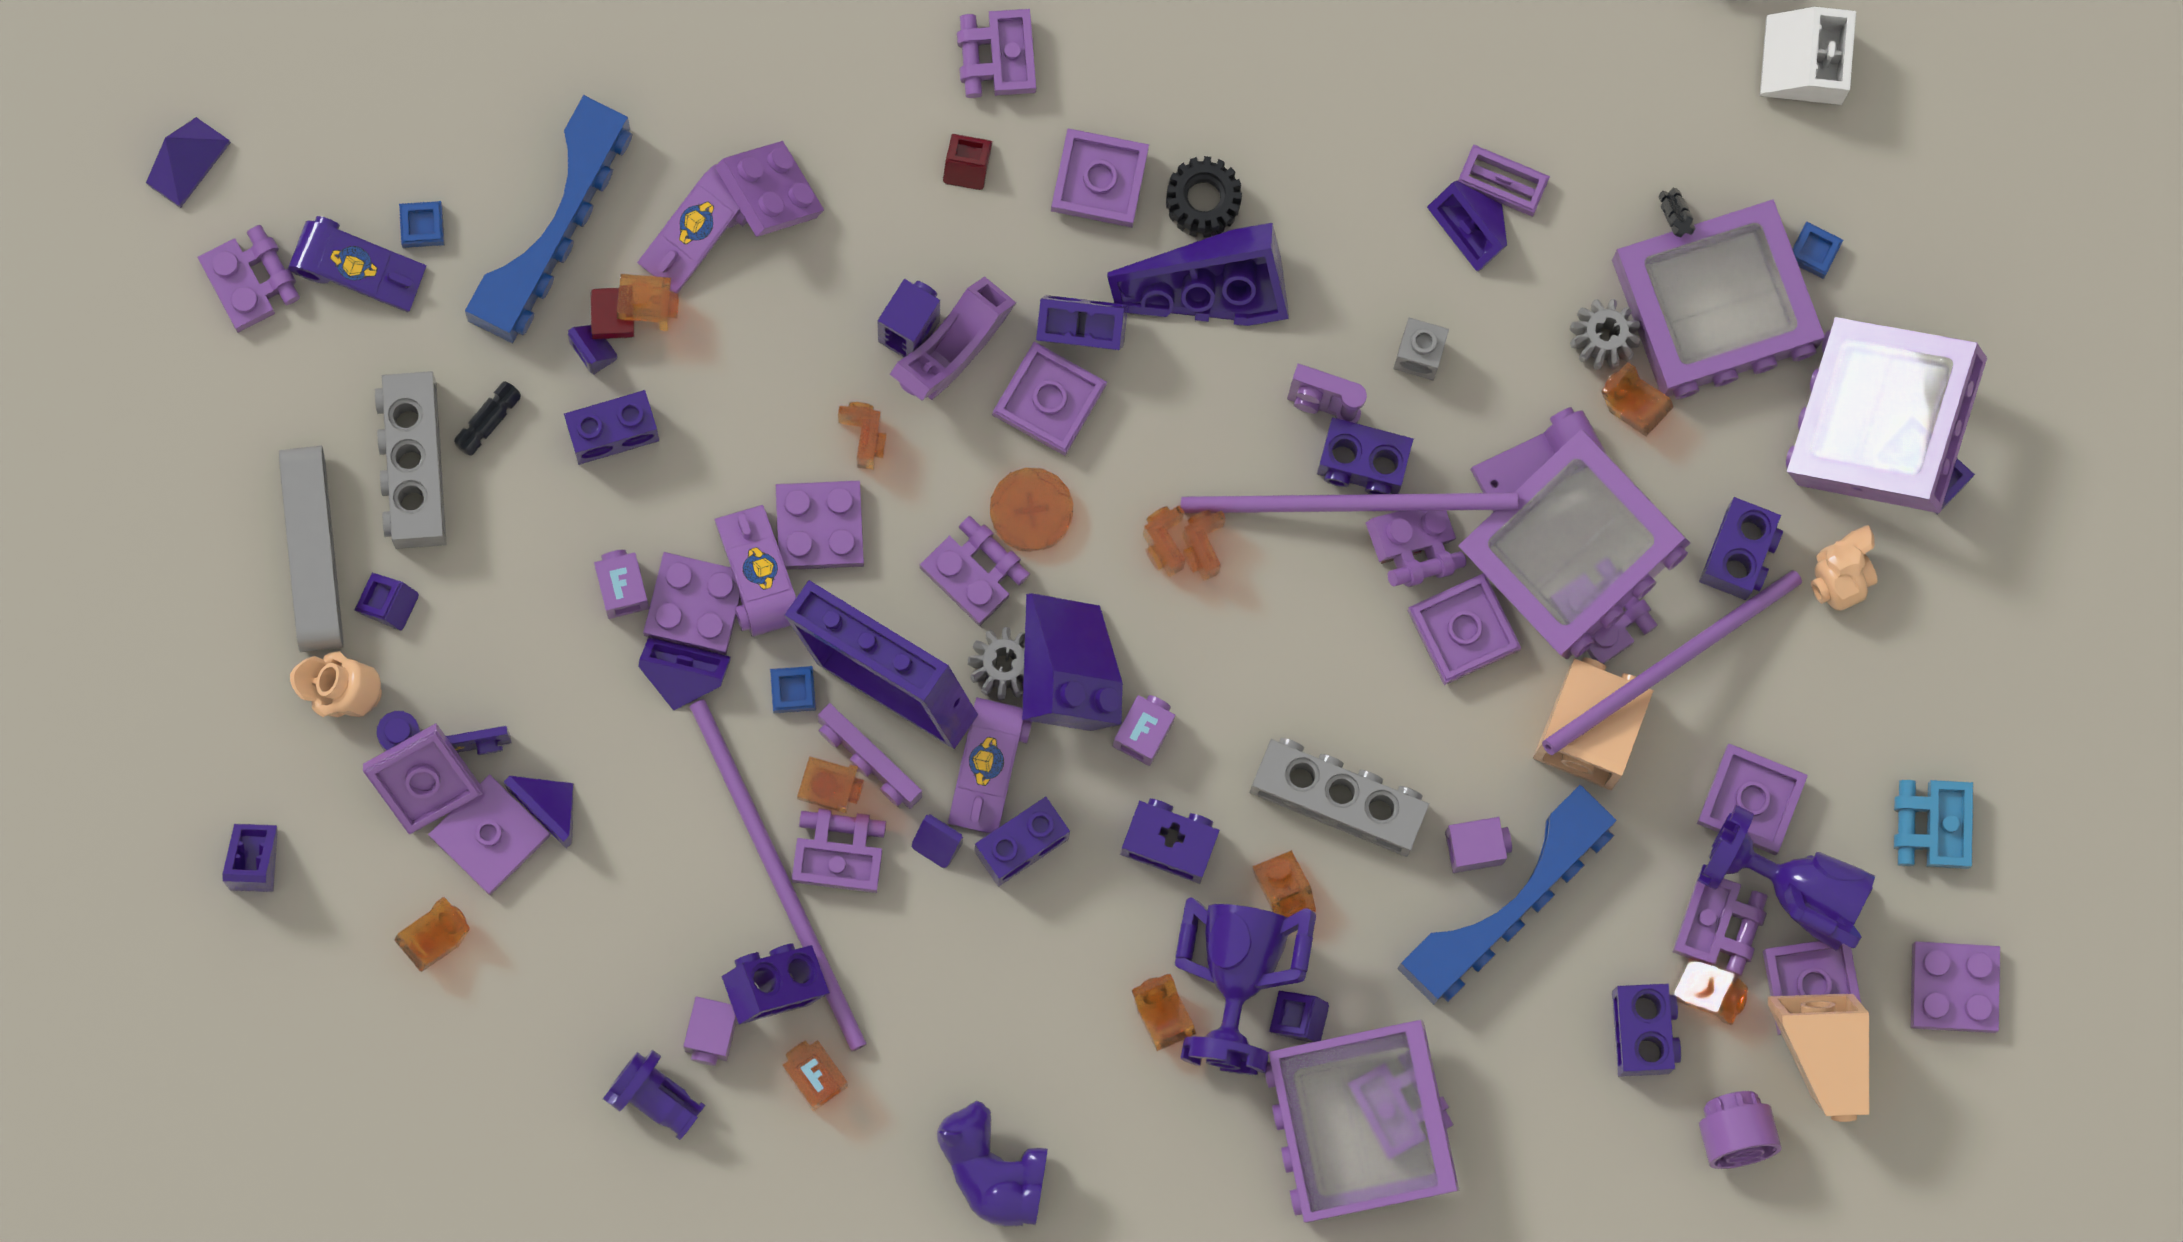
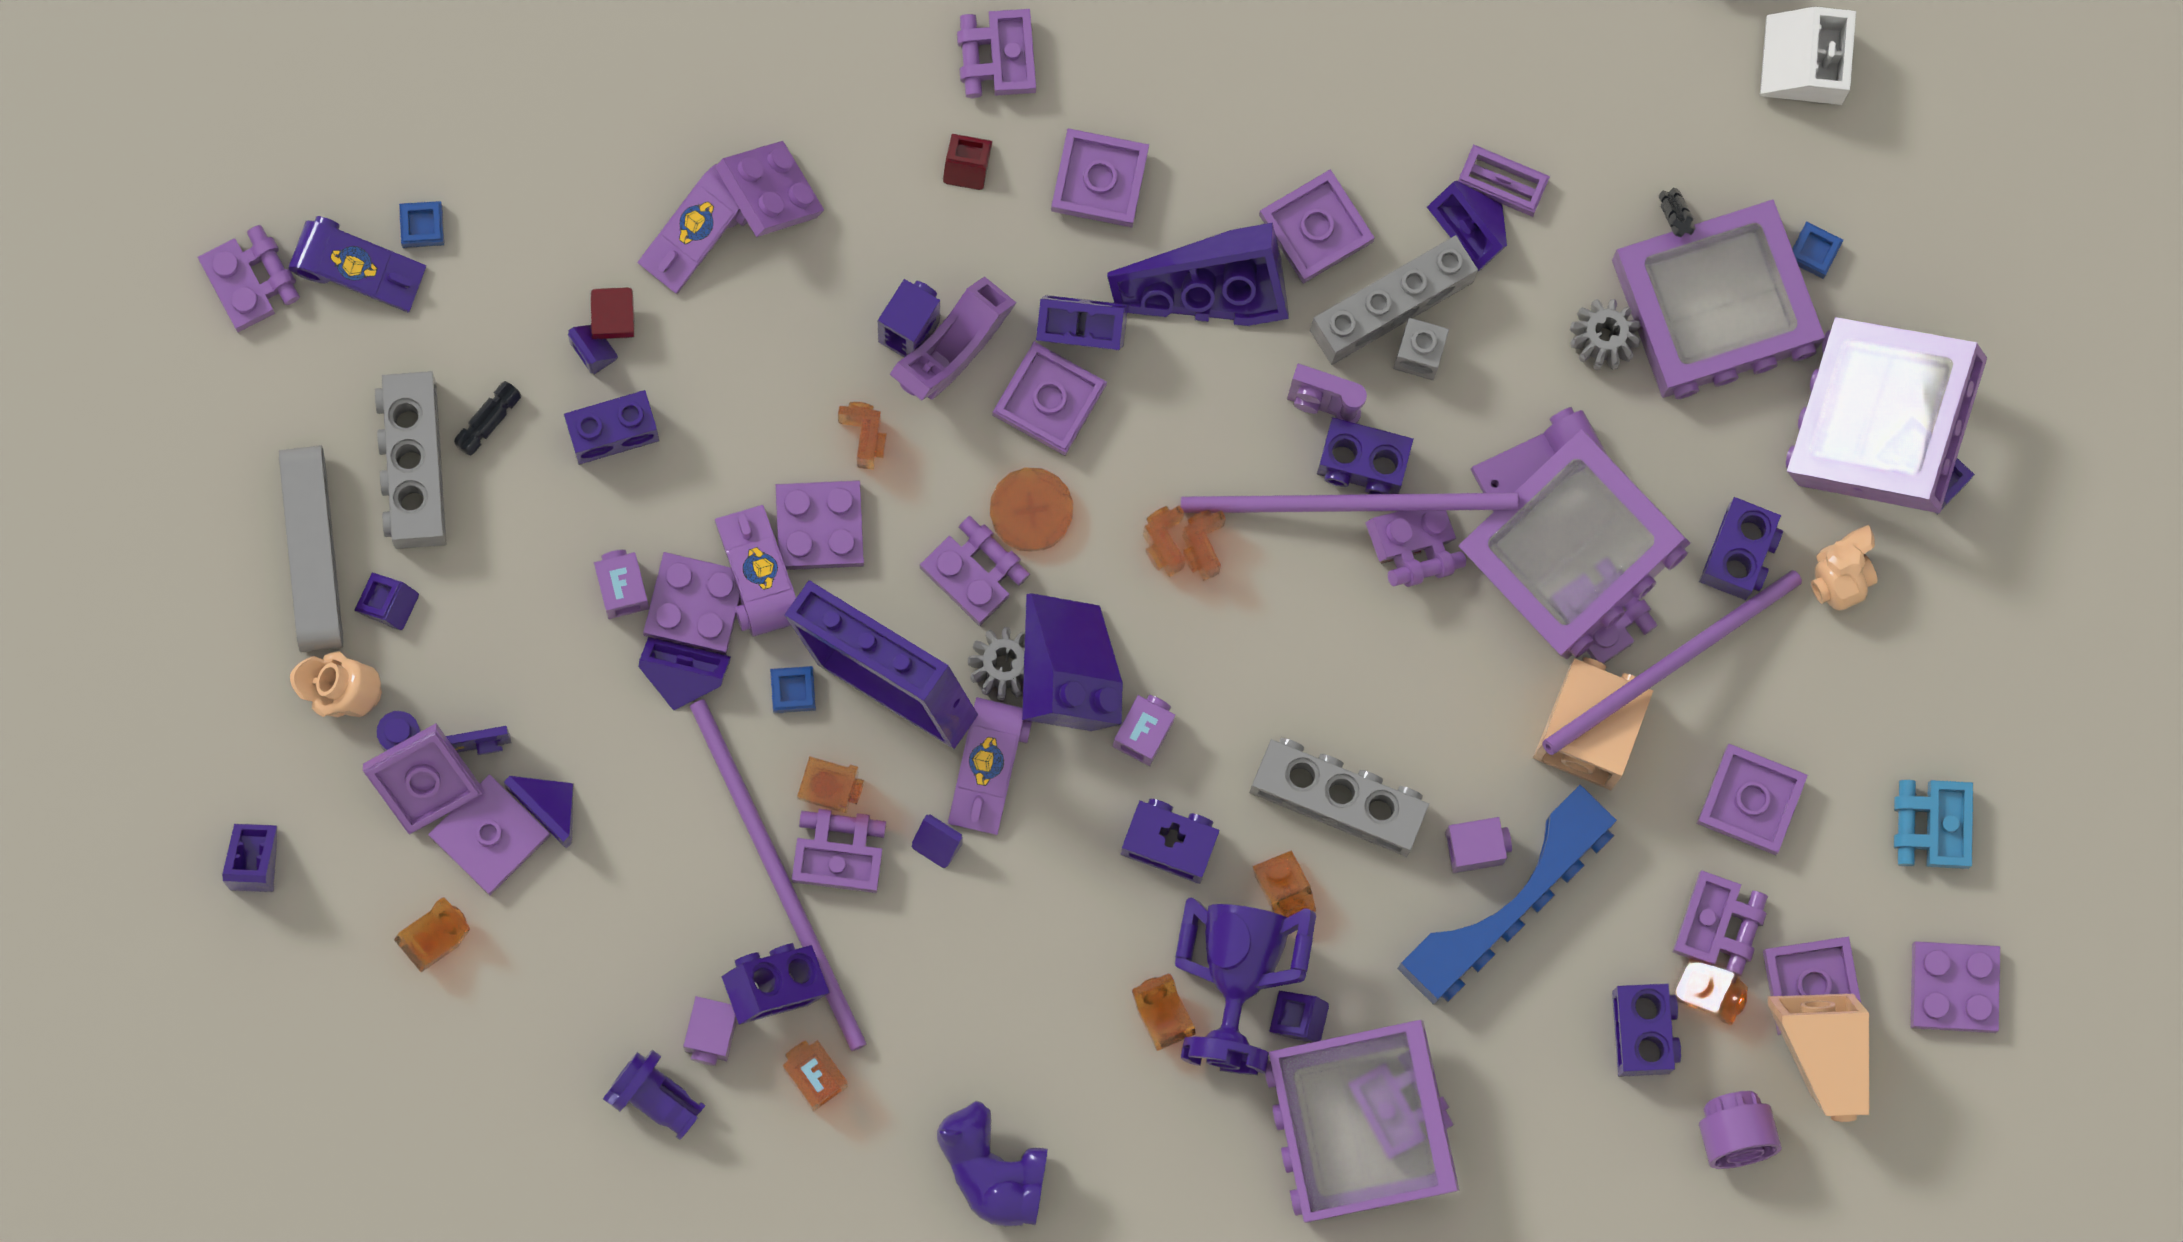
(186, 160): dark purple slope -> none
(509, 293): blue arch -> none
(647, 299): clear orange bracket -> none
(868, 757): medium lavender plate -> none
(1022, 841): dark purple brick -> none
(1210, 173): black tyre -> none
(1317, 226): none -> medium lavender plate
(1393, 300): none -> light grey brick
(1464, 628): medium lavender plate -> none
(1635, 400): clear orange bracket -> none
(1814, 890): dark purple piece -> none

